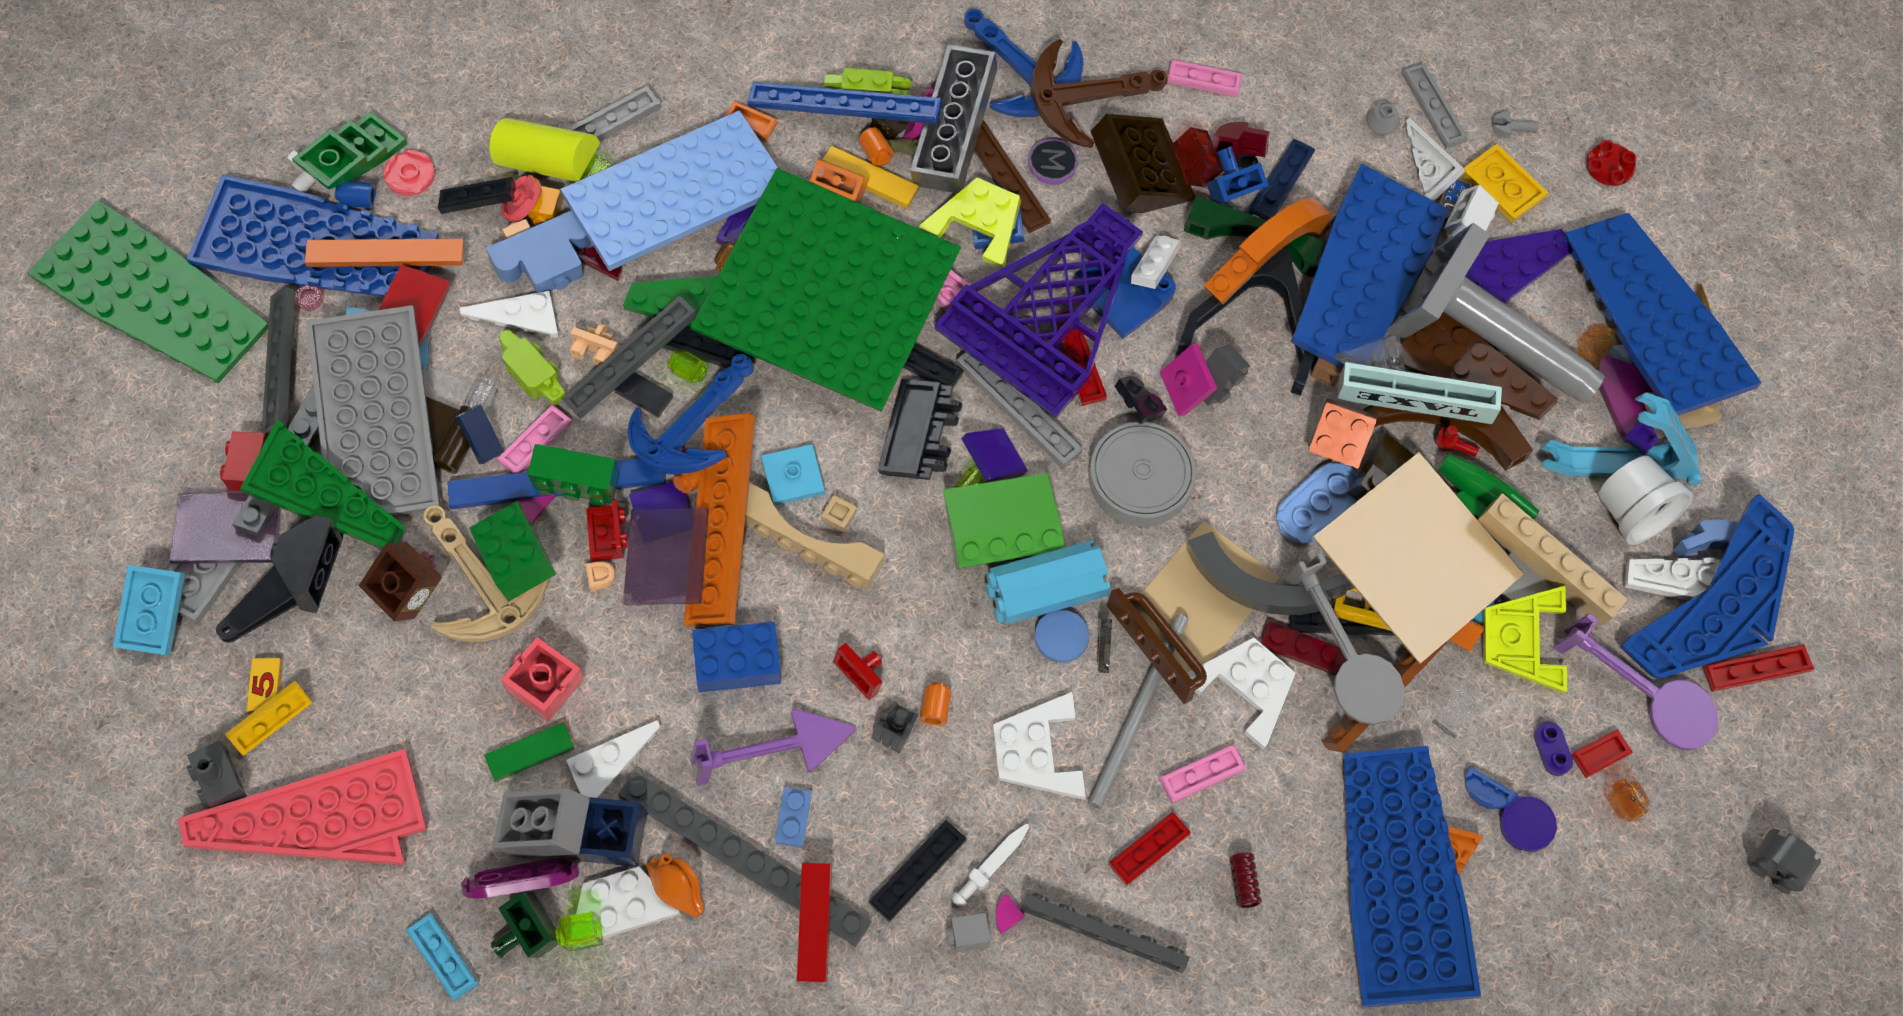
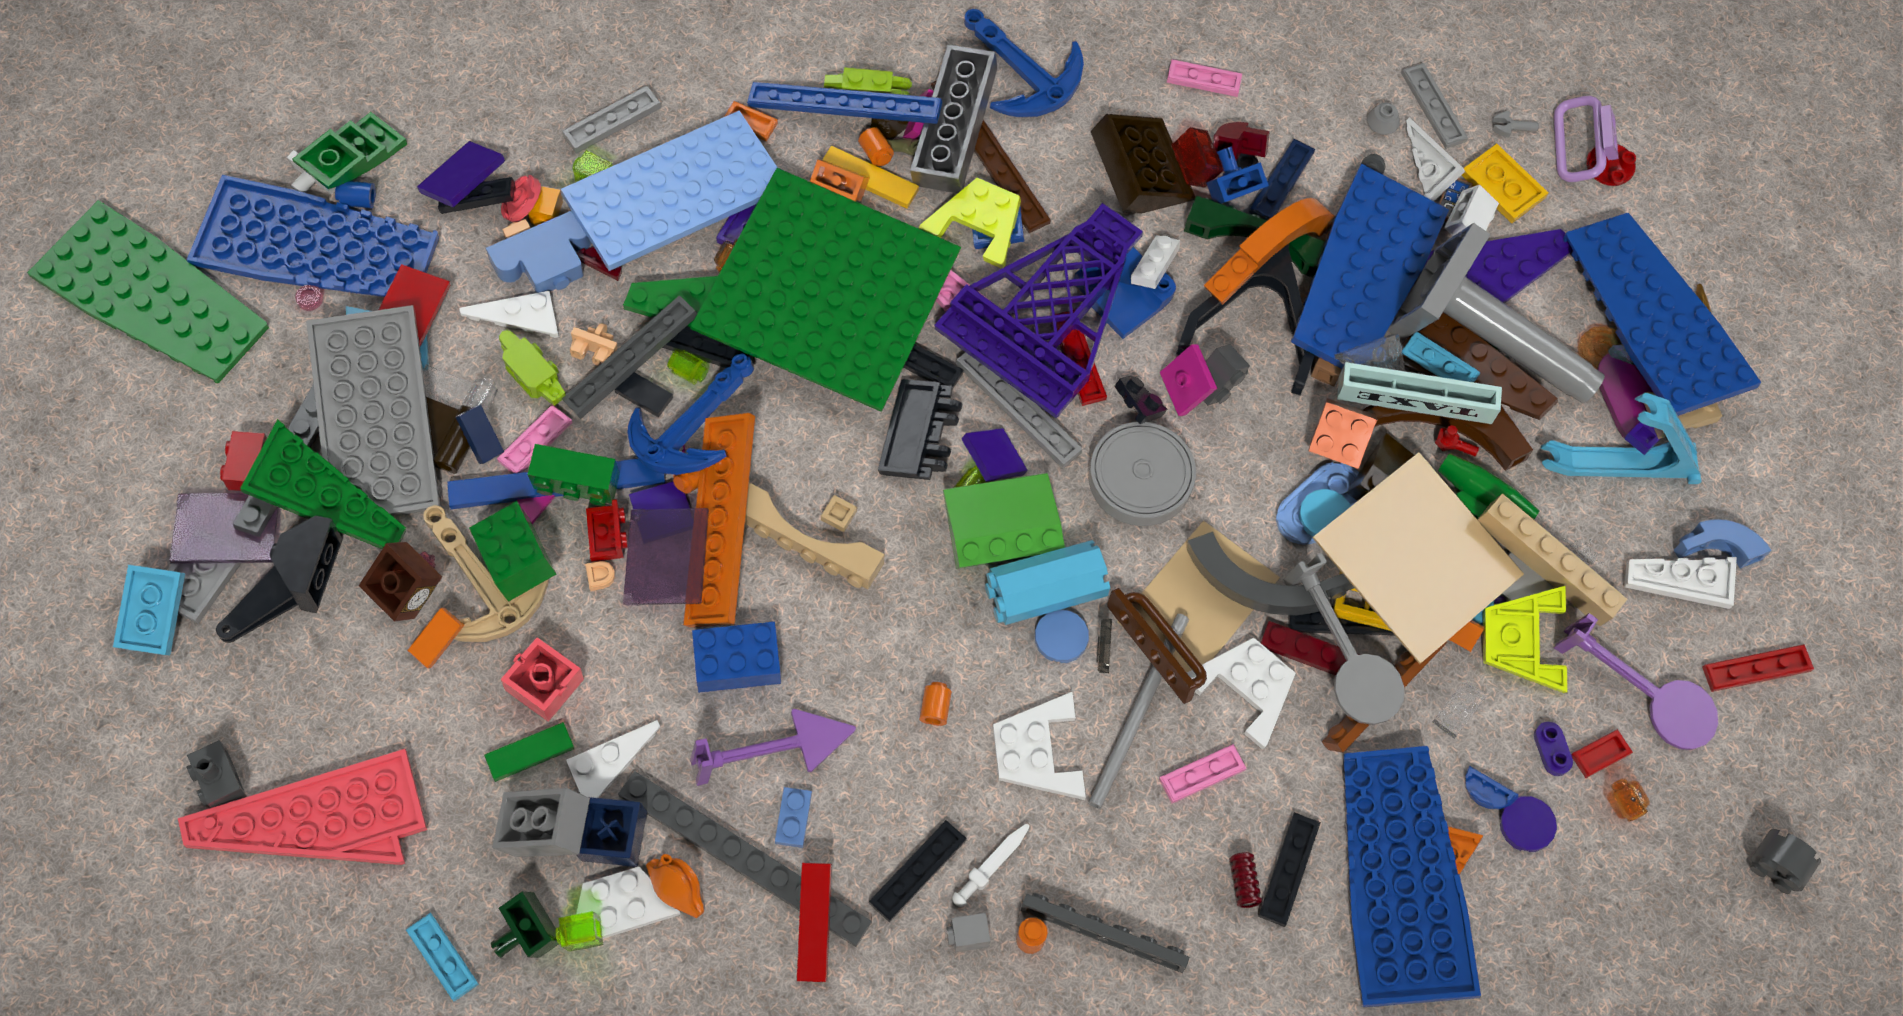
(264, 681): yellow tile -> none
(268, 718): yellow tile -> none
(278, 359): dark grey plate -> none
(384, 252): orange tile -> none
(415, 177): coral tile -> none
(436, 637): none -> orange tile
(461, 174): none -> dark purple tile
(520, 878): magenta tile -> none
(542, 148): neon yellow brick -> none
(792, 474): medium azure plate -> none
(859, 670): red tile -> none
(894, 727): dark grey hand -> none
(1007, 914): dark pink tile -> none
(1031, 935): none -> orange brick
(1052, 161): black tile -> none
(1073, 93): reddish brown piece -> none
(1149, 848): red tile -> none
(1289, 869): none -> black tile
(1321, 509): none -> medium azure tile
(1374, 162): none -> dark grey plate
(1438, 360): none -> medium azure tile
(1604, 133): none -> lavender bar
(1644, 499): white piece -> none
(1741, 595): blue wing -> none

